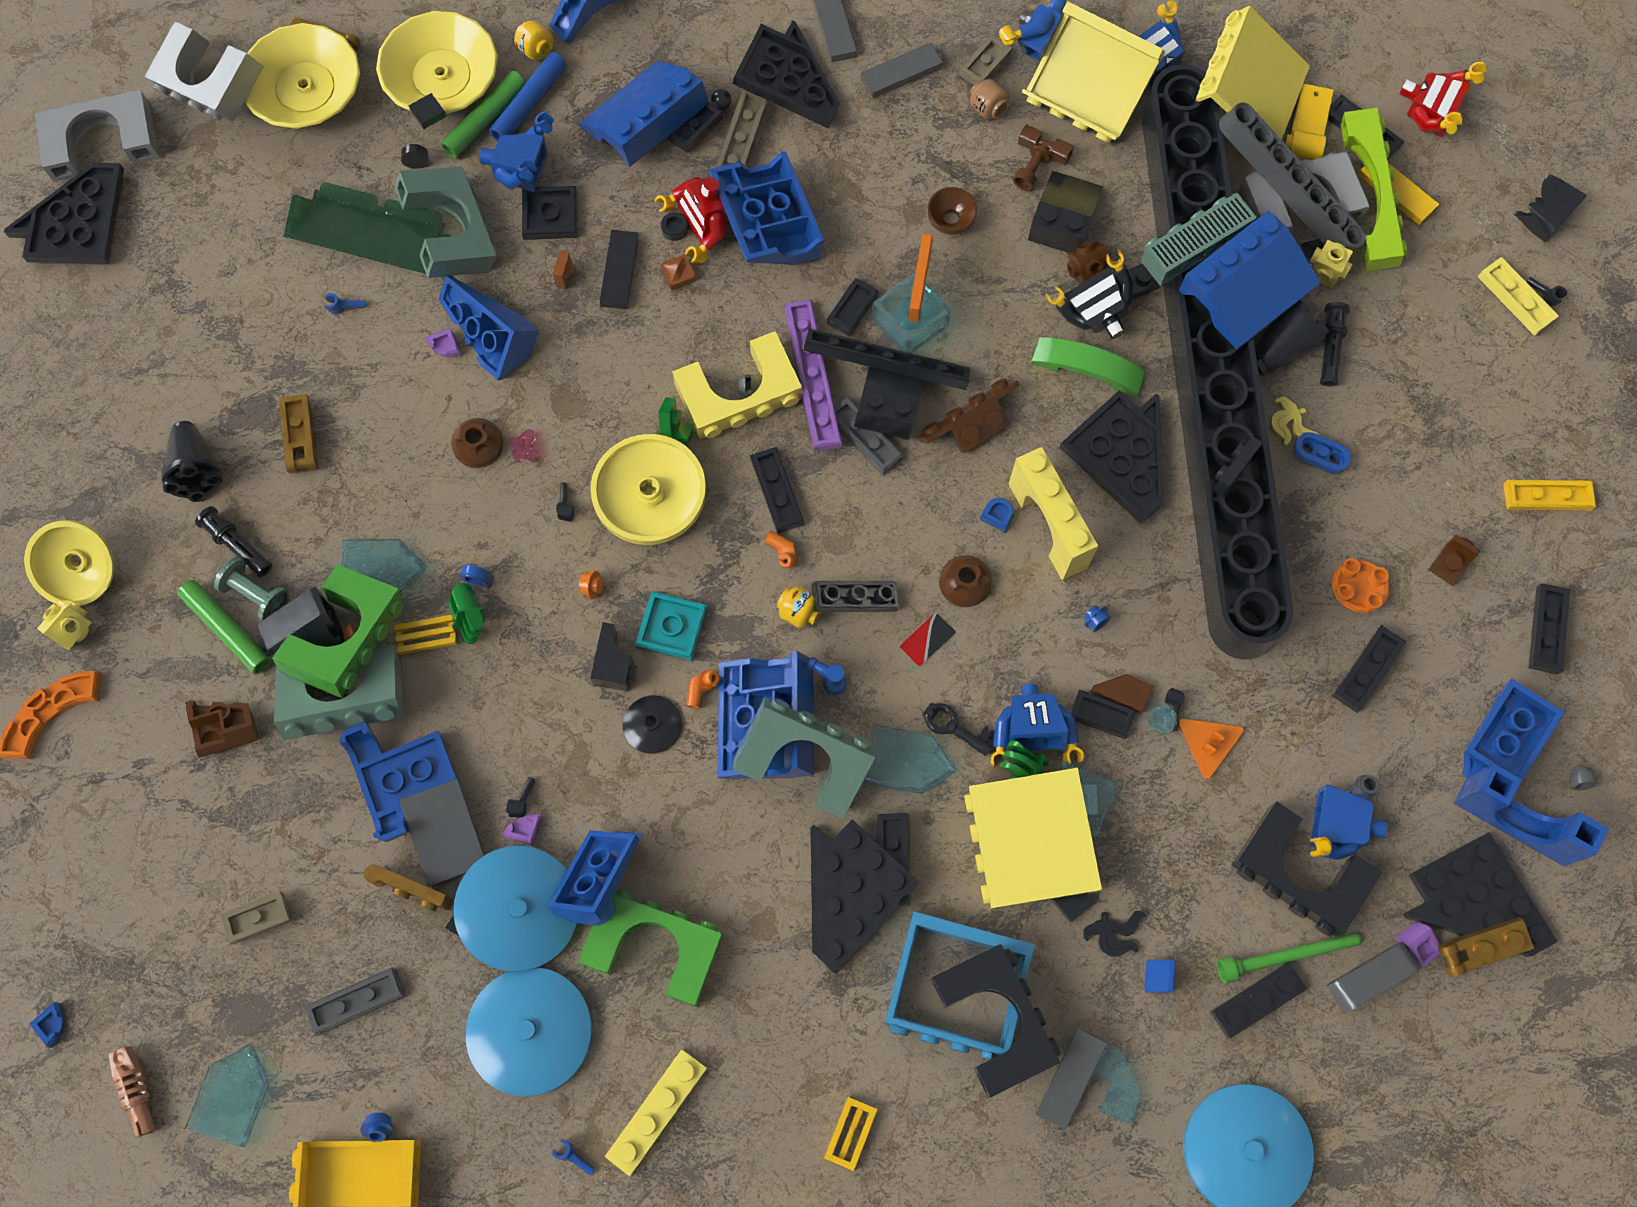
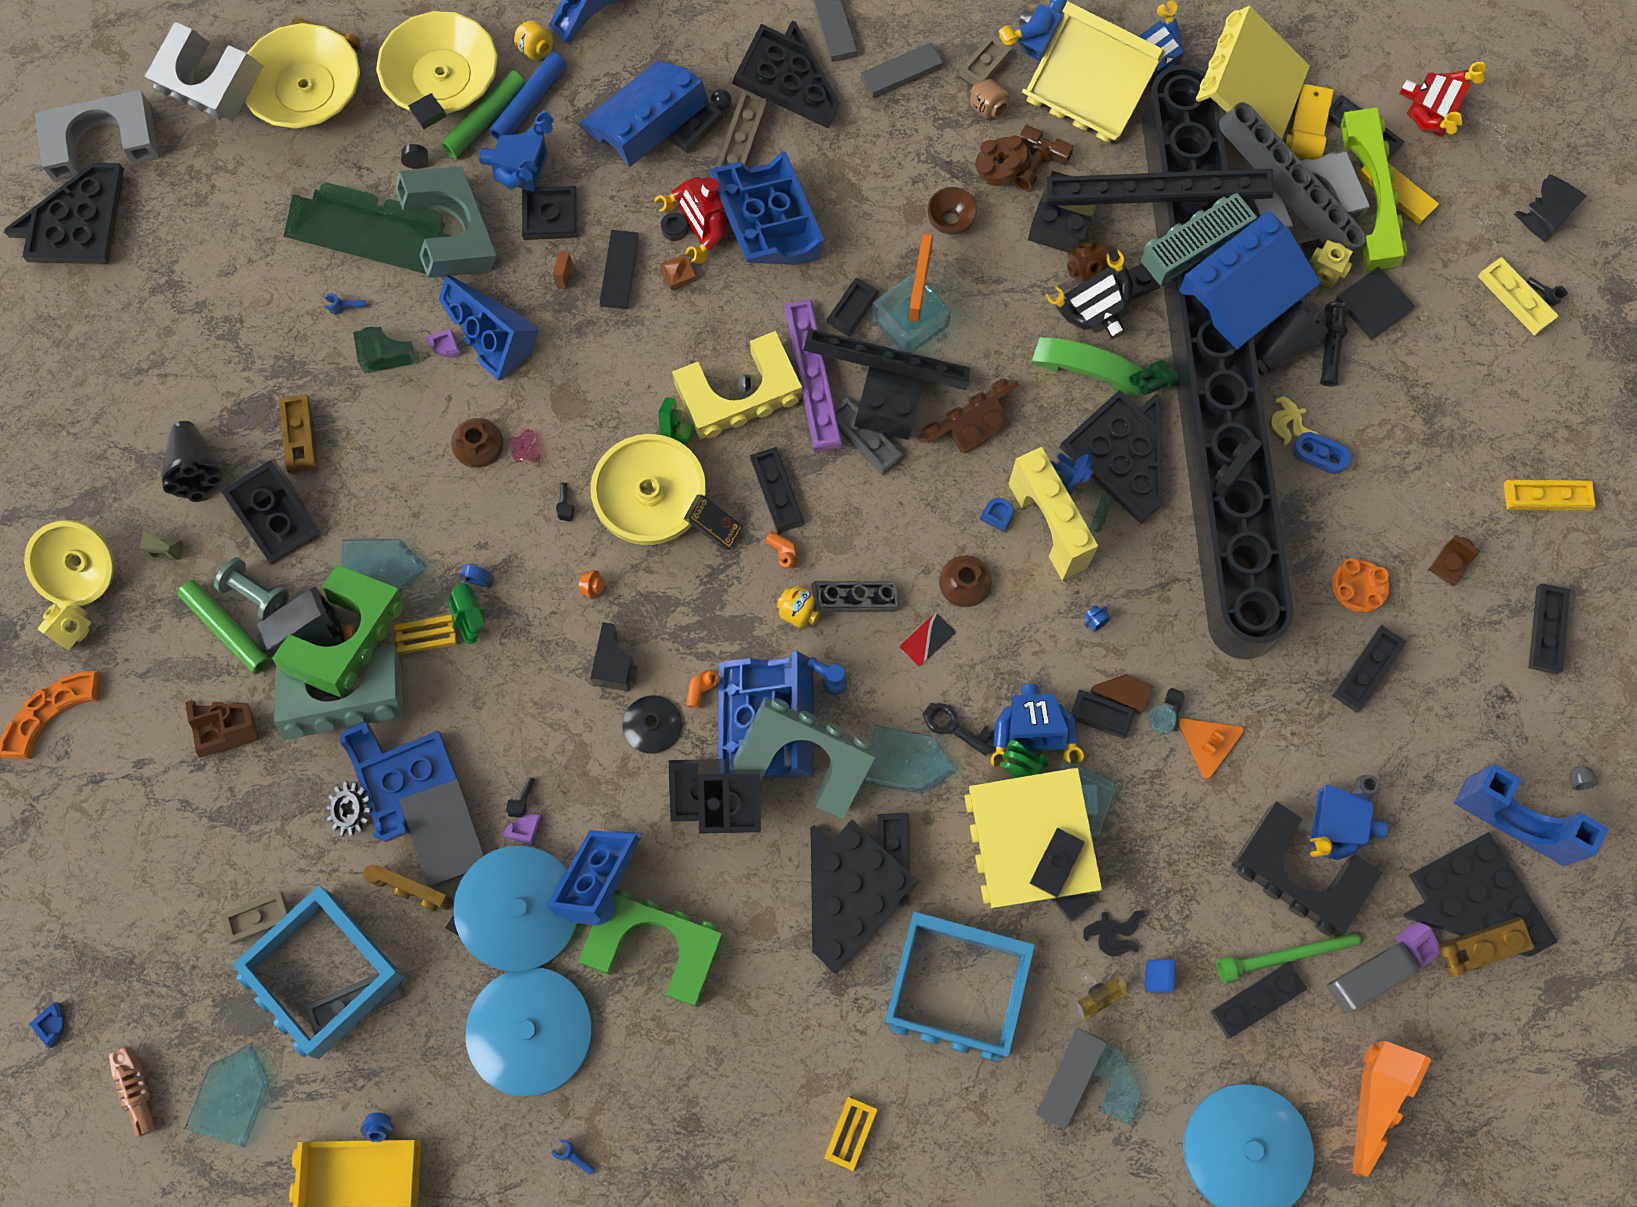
(160, 548): none -> olive slope
(225, 533): black pin -> none
(271, 510): none -> black slope
(338, 812): none -> gear
(355, 1010): none -> dark azure window
(380, 353): none -> clear green arch
(655, 1112): light yellow plate -> none
(671, 626): teal tile -> none
(713, 522): none -> black tile
(715, 796): none -> black bracket
(992, 151): none -> reddish brown plate
(1032, 1050): black arch -> none
(1057, 862): none -> black plate
(1073, 471): none -> blue plate
(1099, 995): none -> clear yellow piece
(1100, 513): none -> clear green tile
(1159, 187): none -> black tile
(1161, 375): none -> dark green piece
(1375, 303): none -> black tile
(1386, 1082): none -> orange wedge
(1512, 731): blue slope -> none

